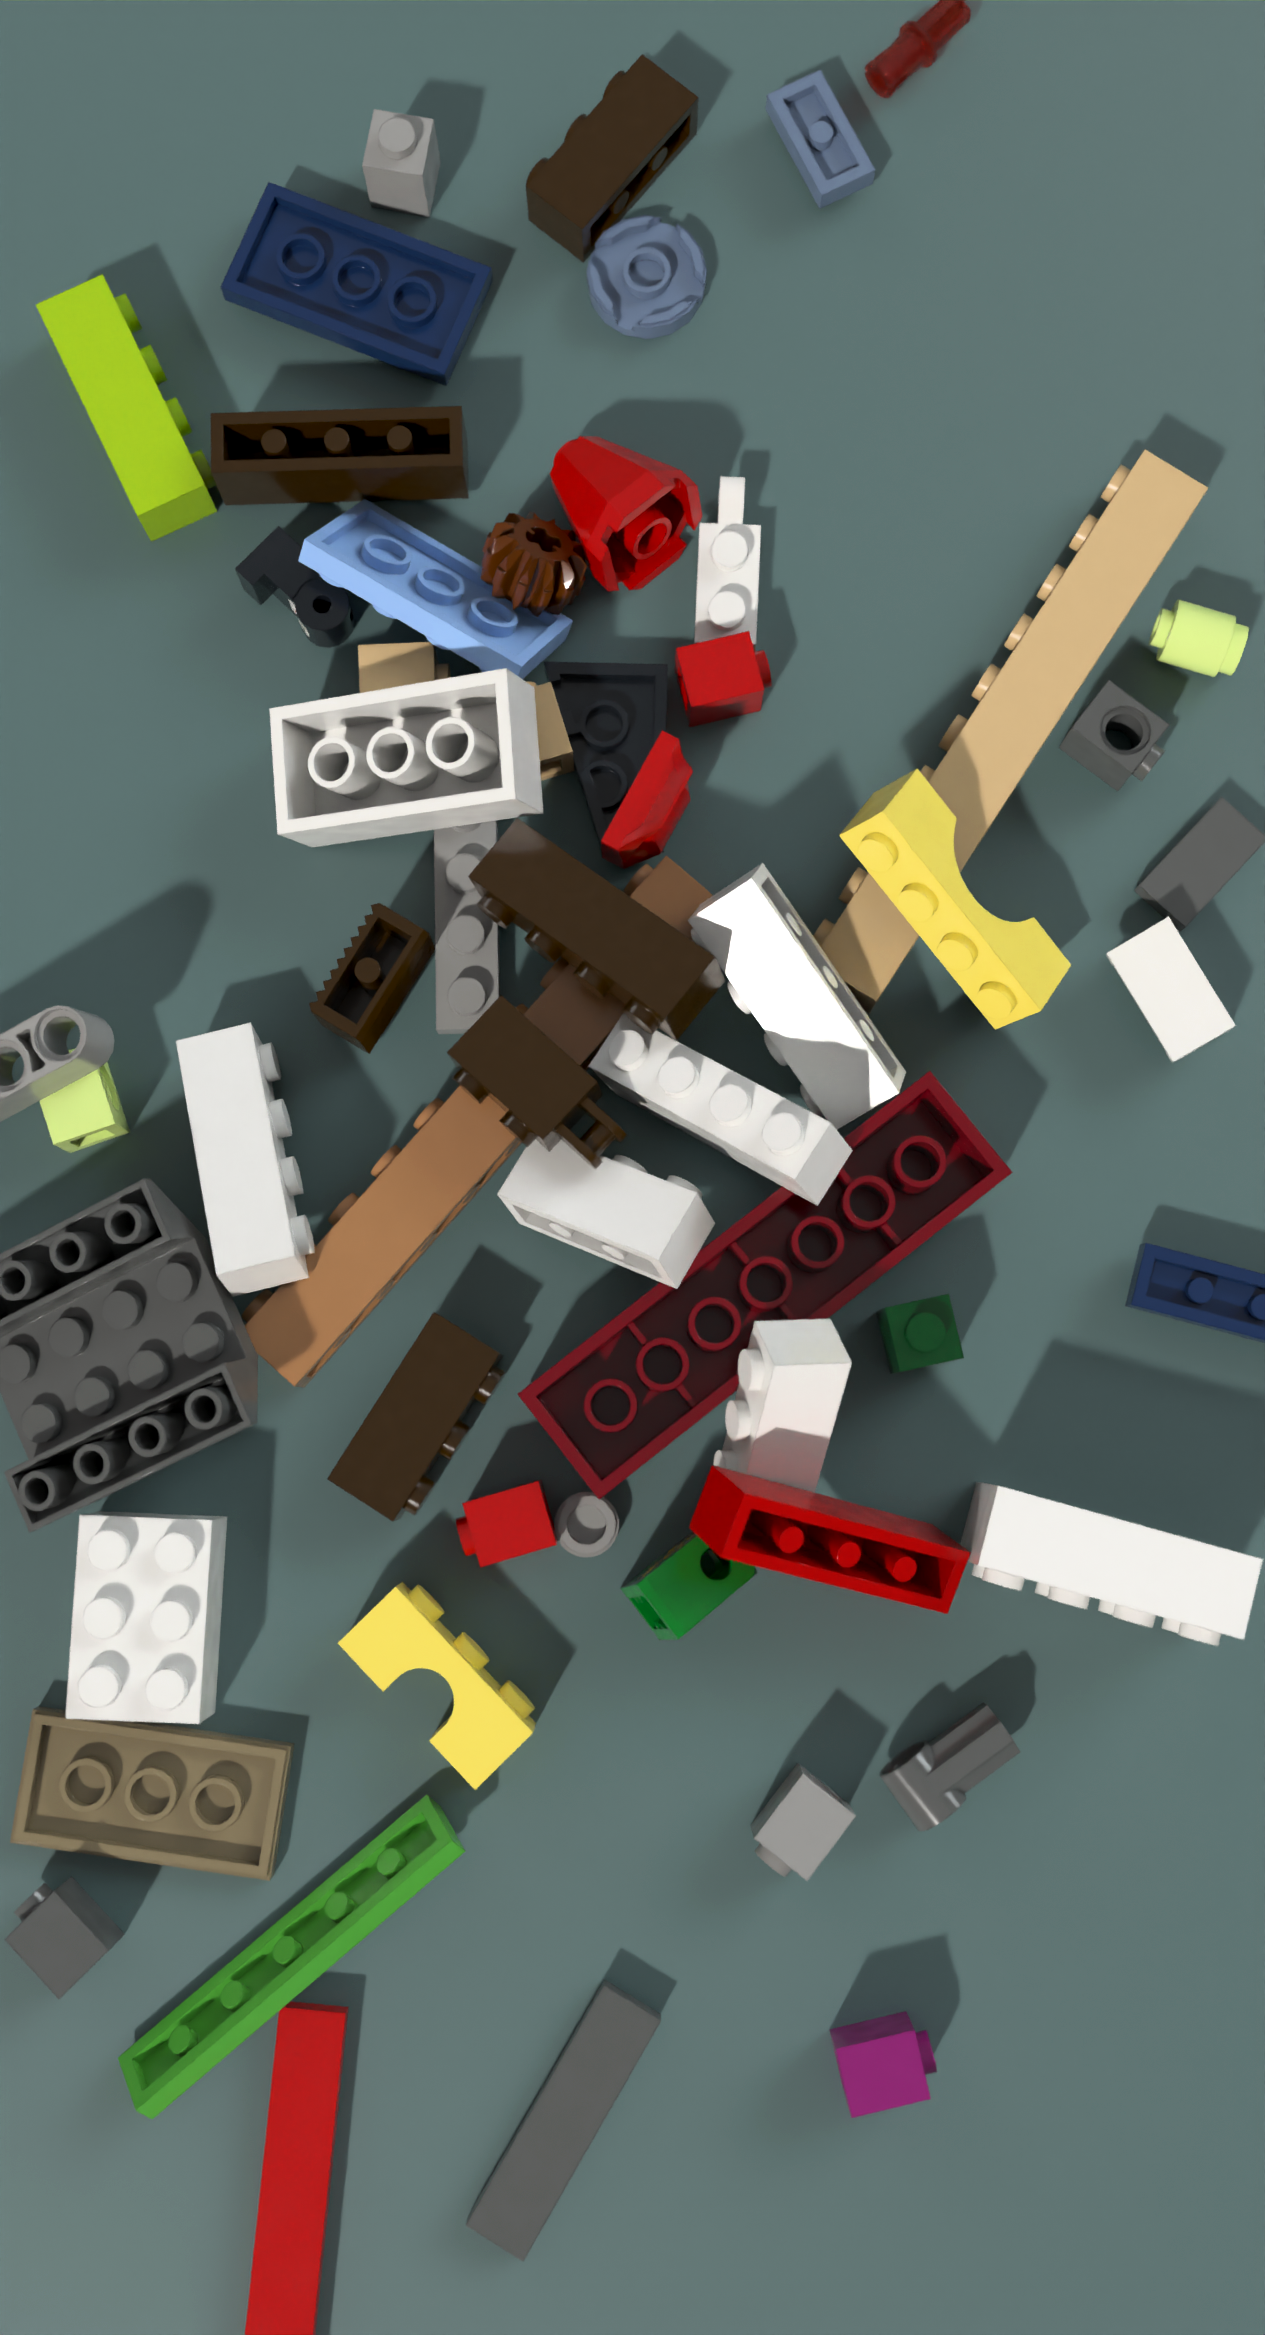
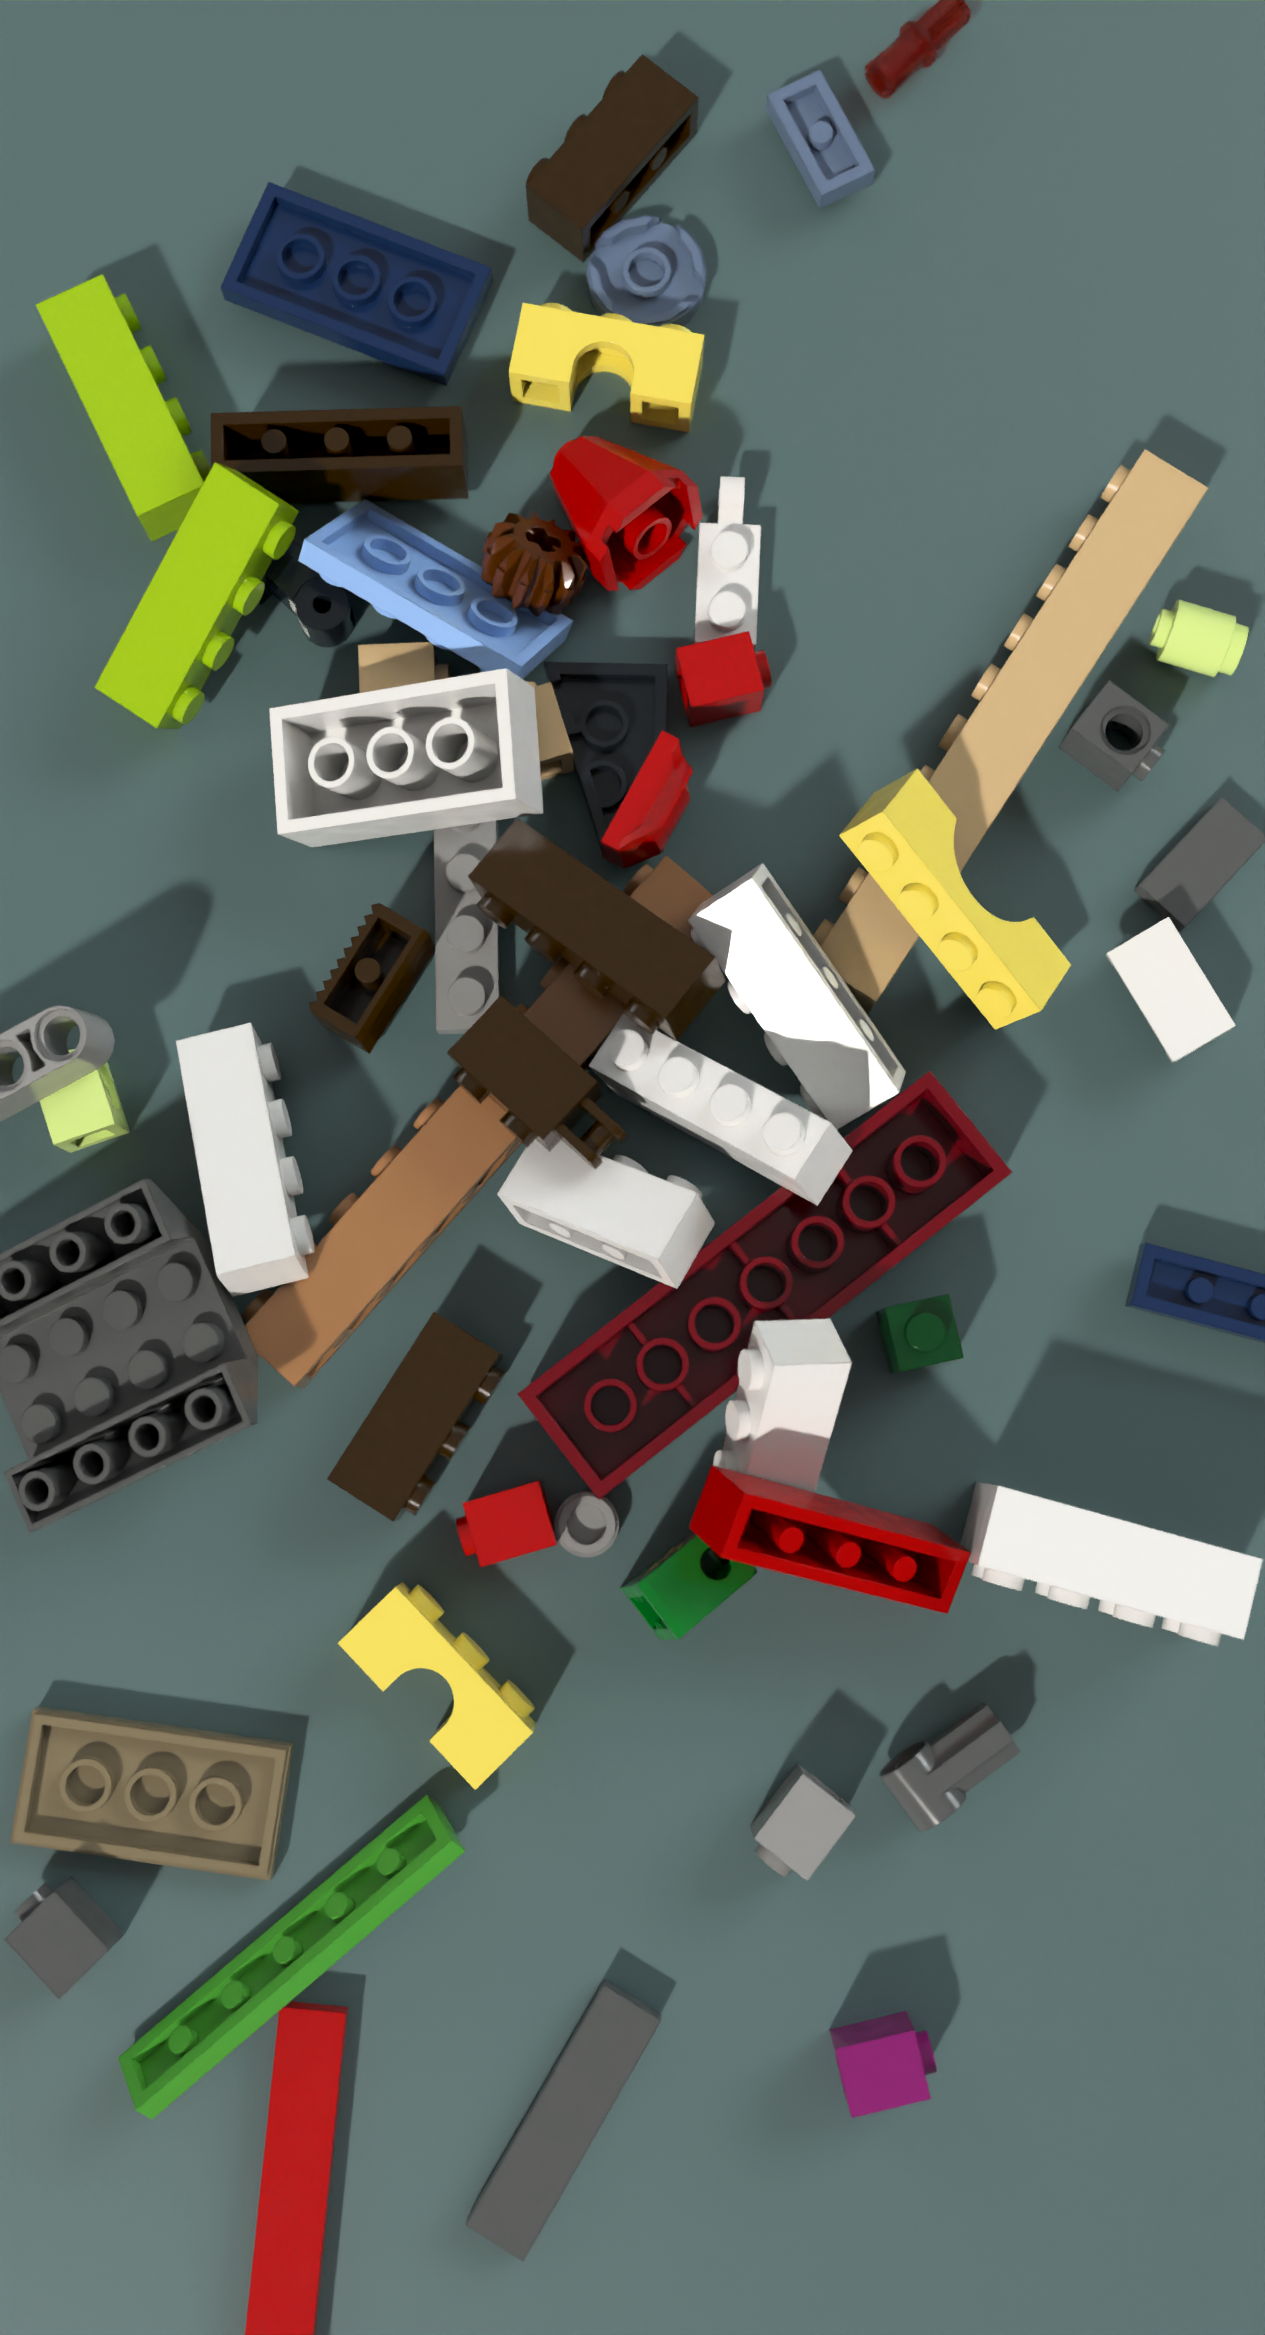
(146, 1617): white brick -> none
(198, 599): none -> lime brick
(401, 162): light grey brick -> none
(563, 347): none -> light yellow arch

